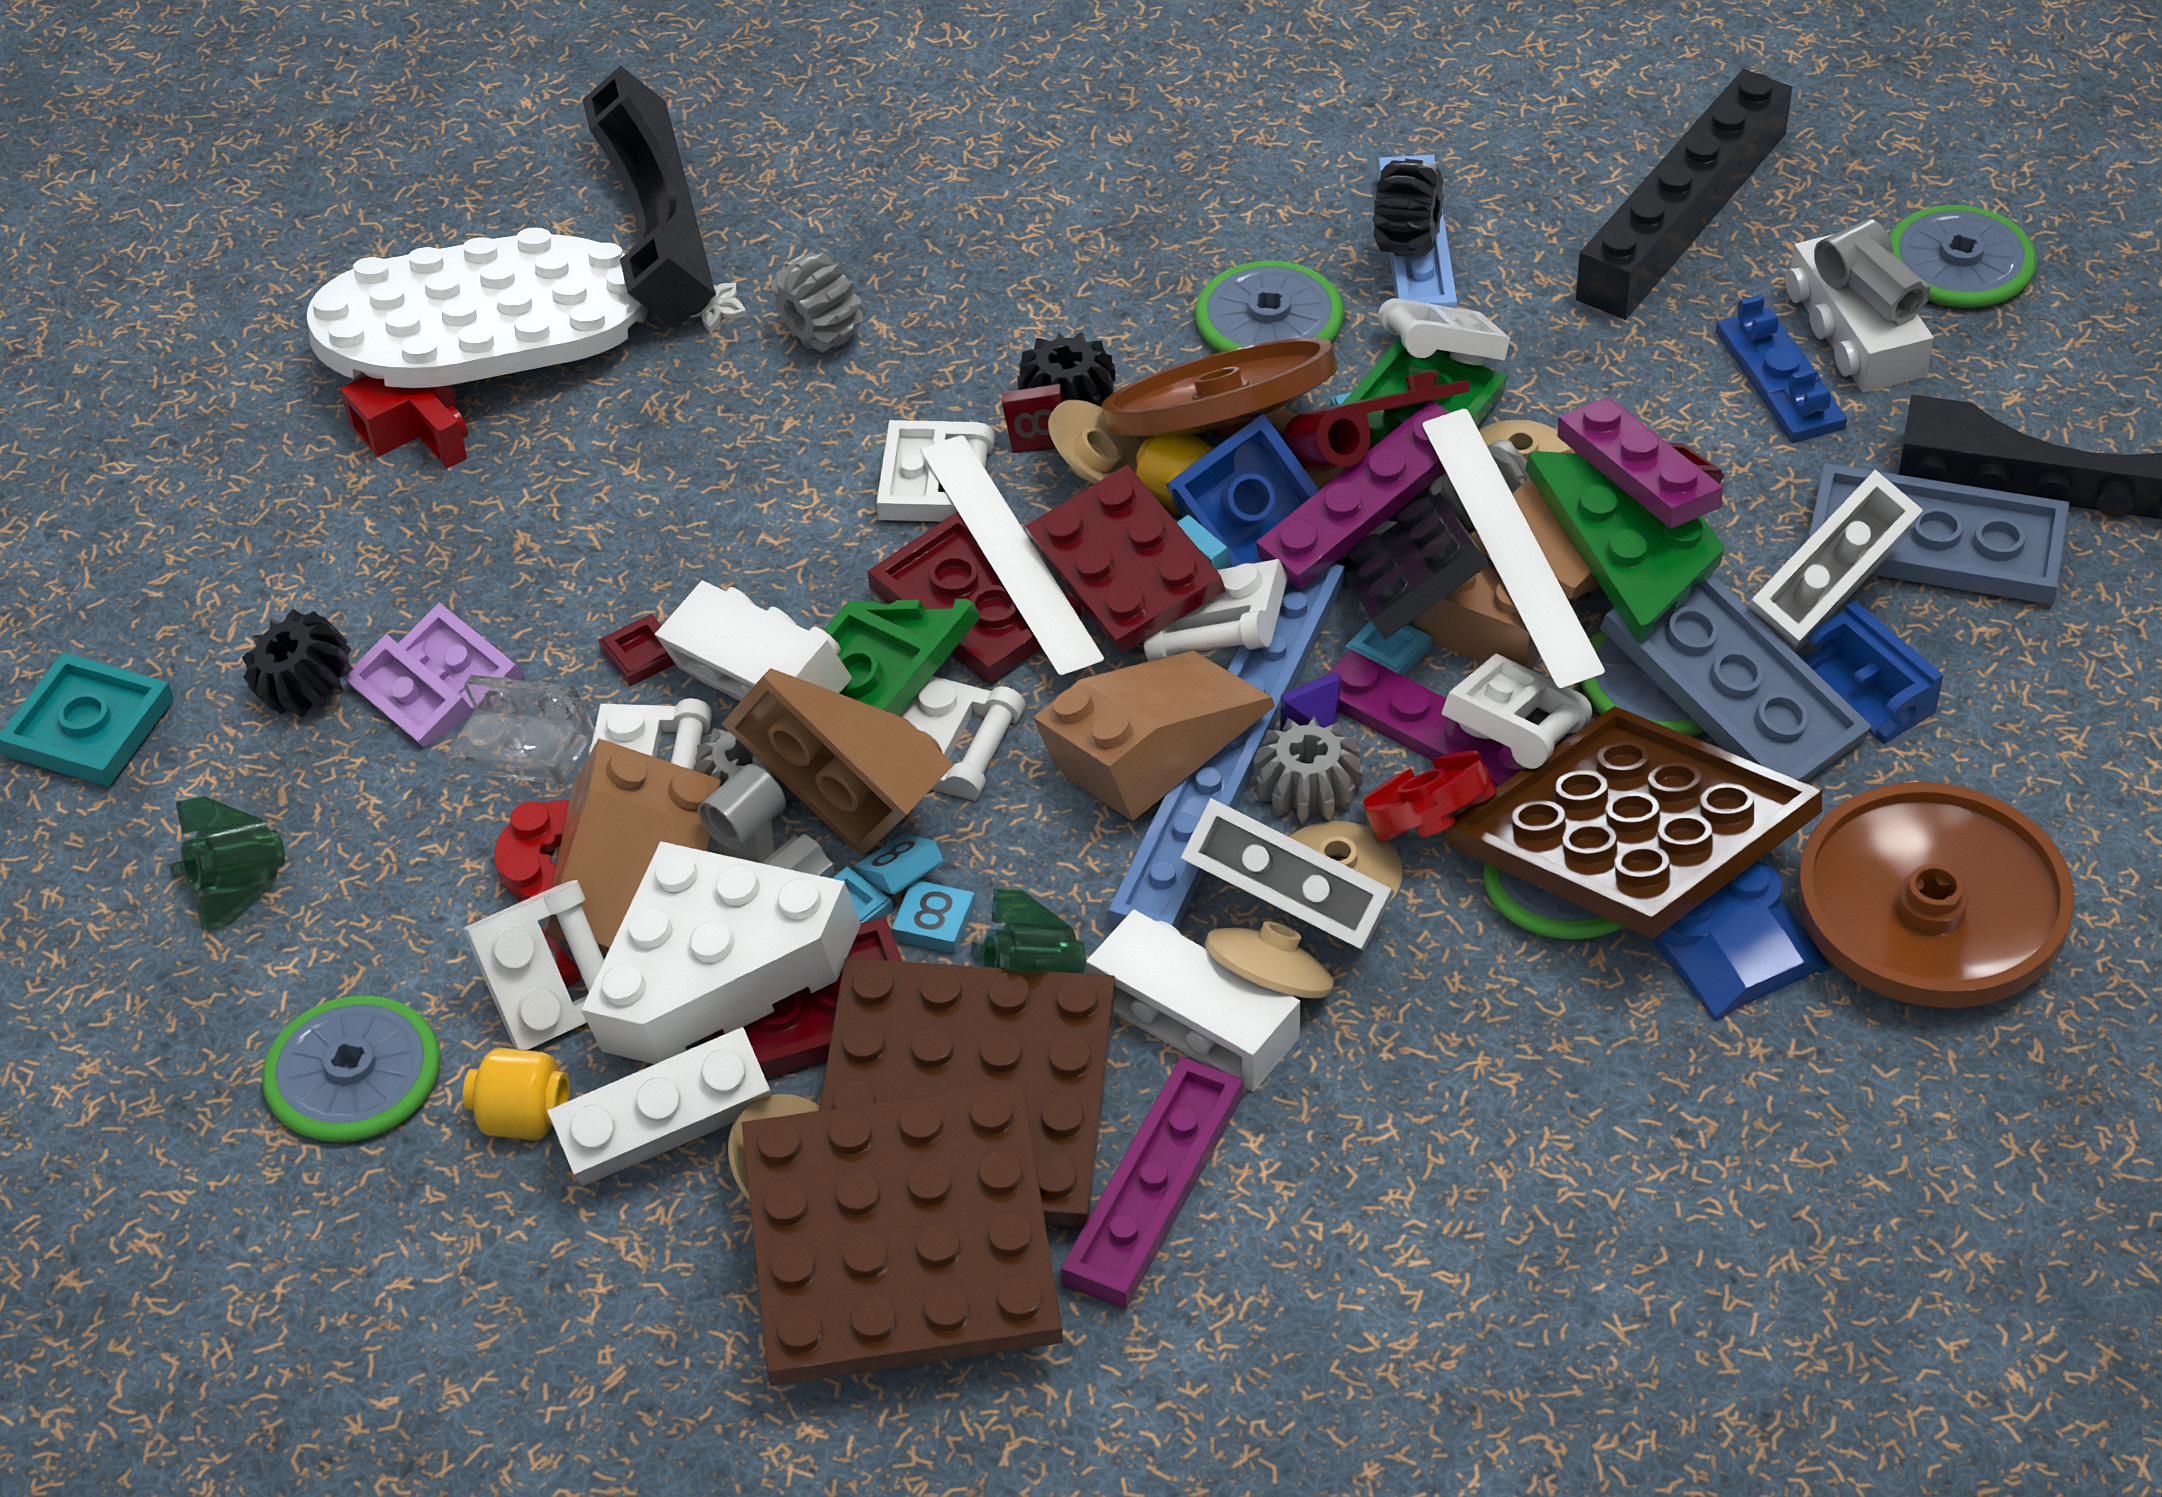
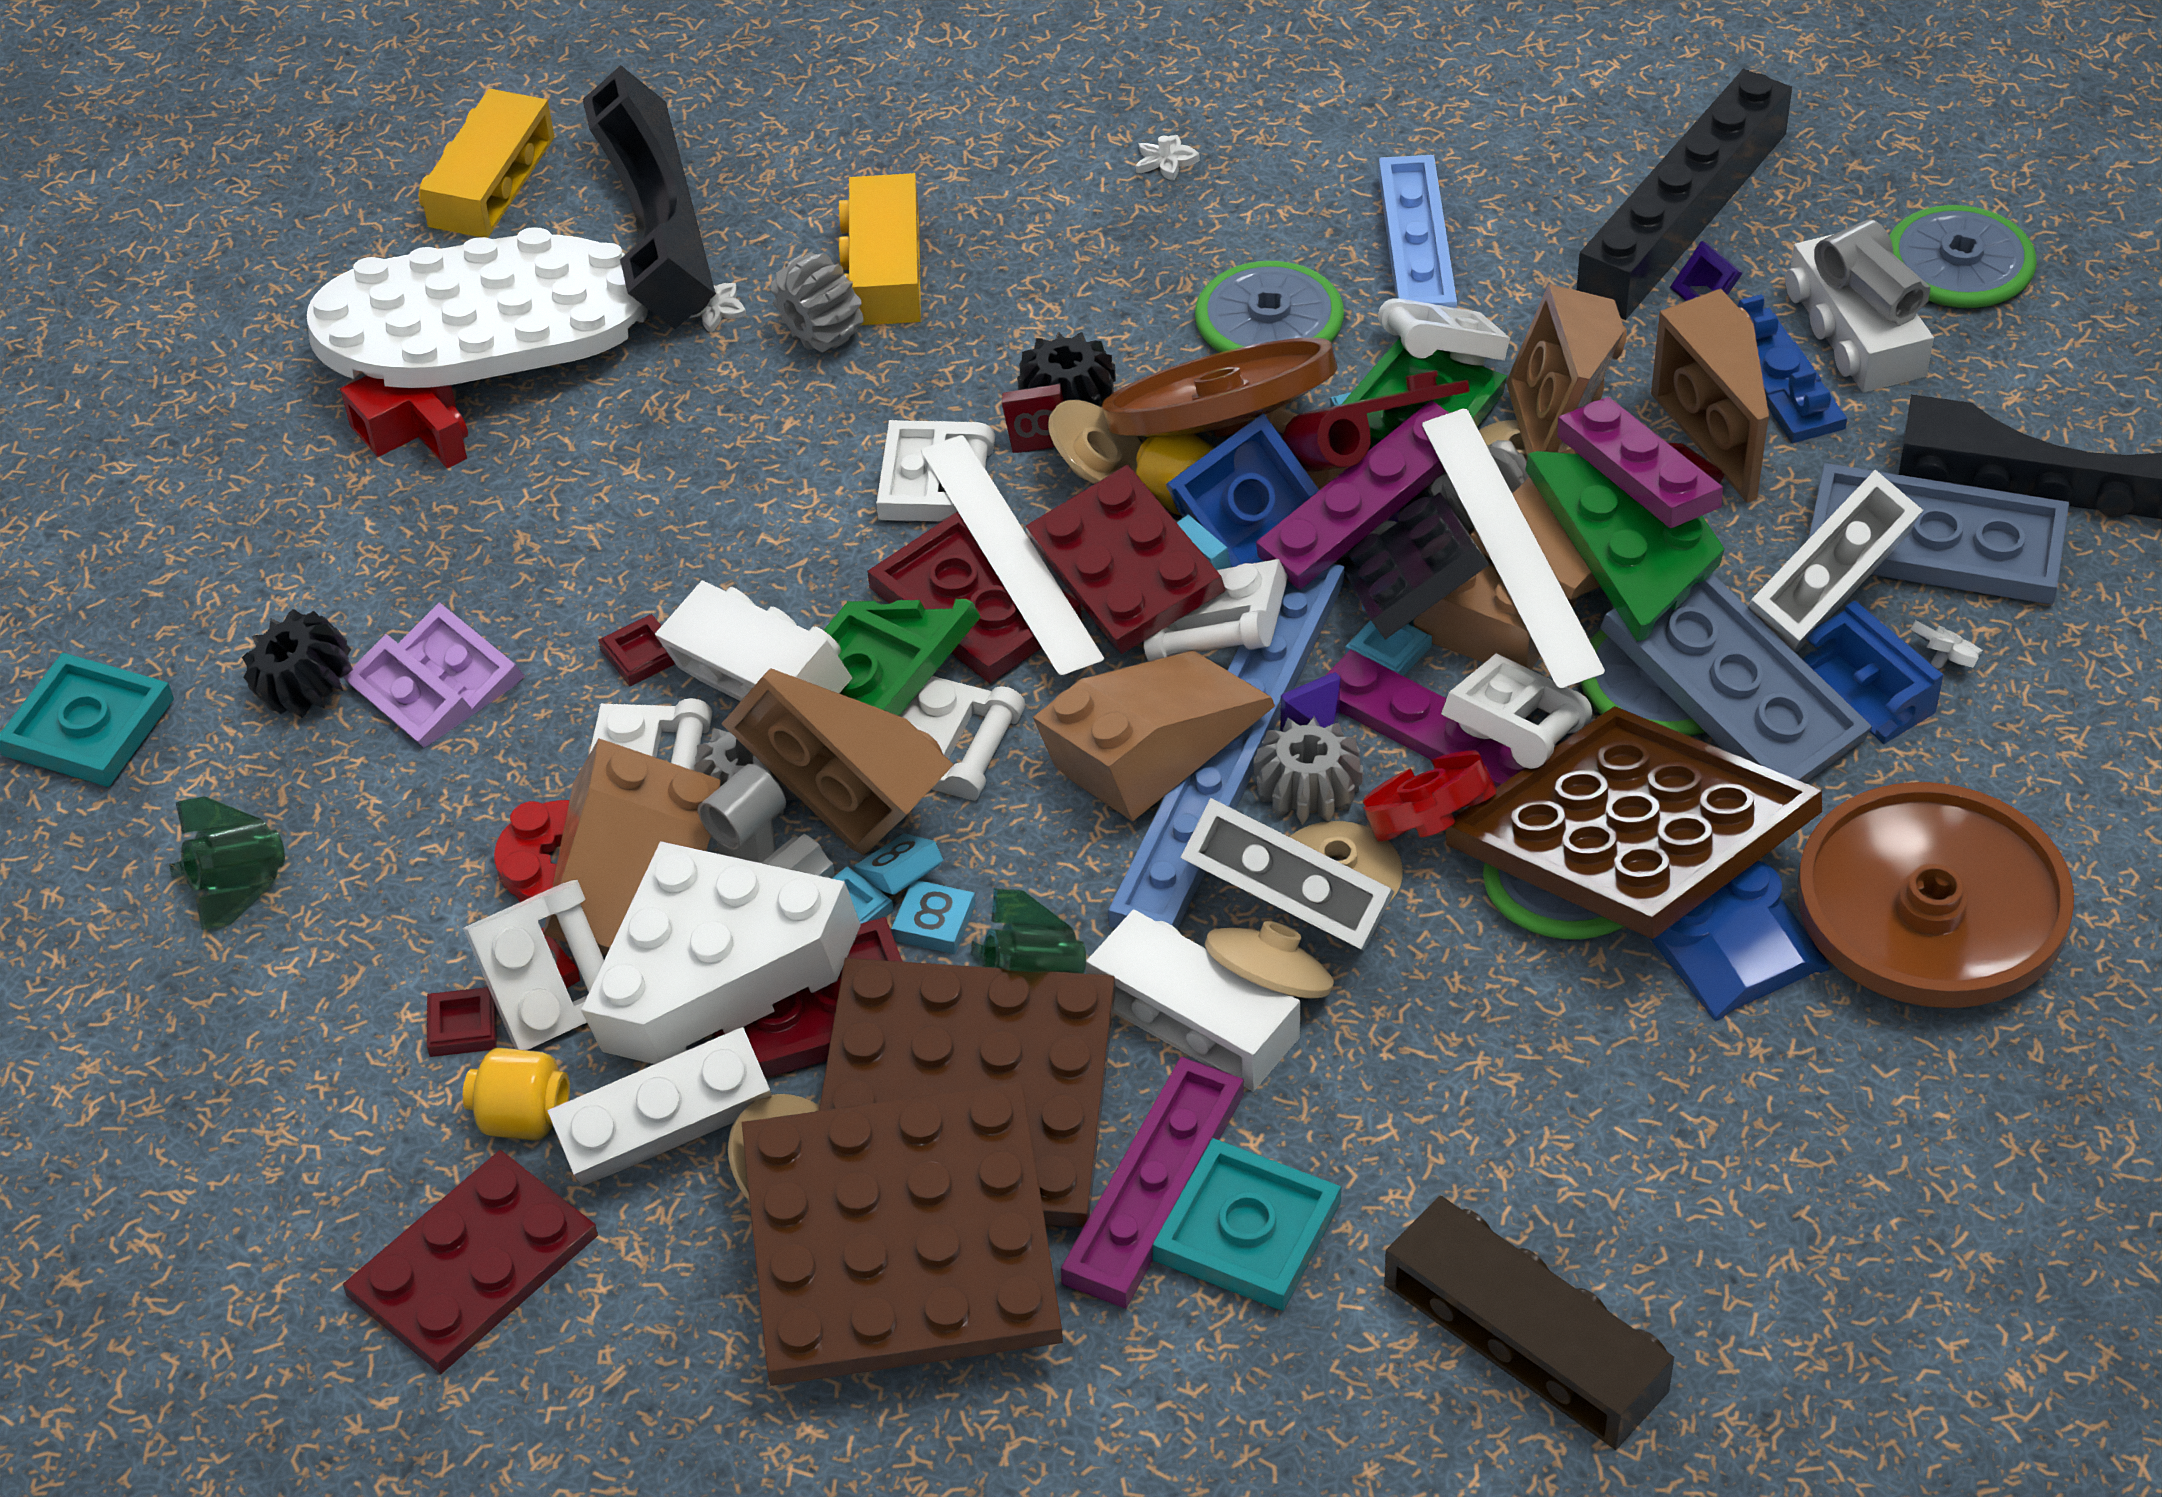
(334, 1104): sand blue wheel -> none
(461, 1022): none -> dark red tile
(470, 1261): none -> dark red plate
(486, 163): none -> yellow brick
(522, 730): clear bracket -> none
(882, 247): none -> yellow brick
(1167, 156): none -> white plant
(1247, 1224): none -> teal plate
(1408, 207): black gear -> none
(1529, 1321): none -> dark brown brick
(1563, 362): none -> medium nougat slope
(1707, 269): none -> dark purple slope
(1714, 384): none -> medium nougat slope
(1948, 646): none -> white plant

